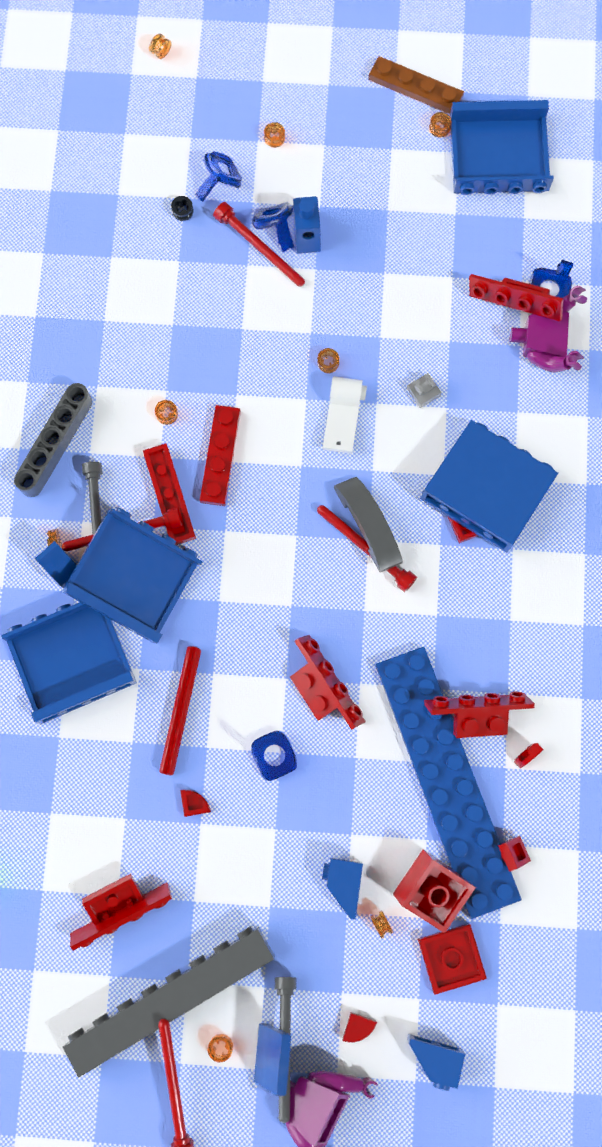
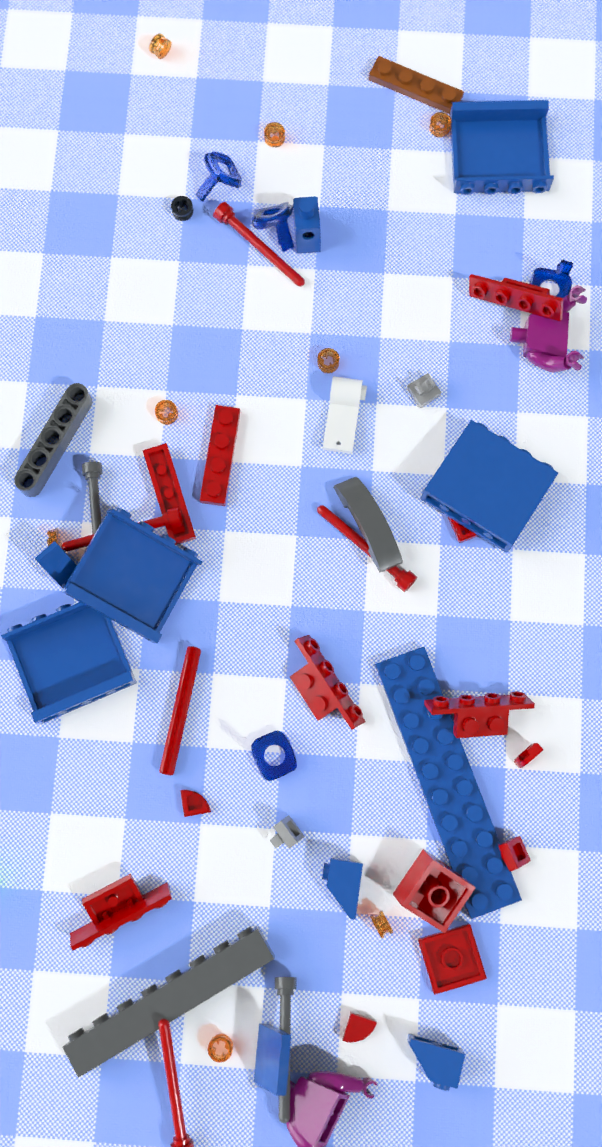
(287, 833): none -> light grey tile

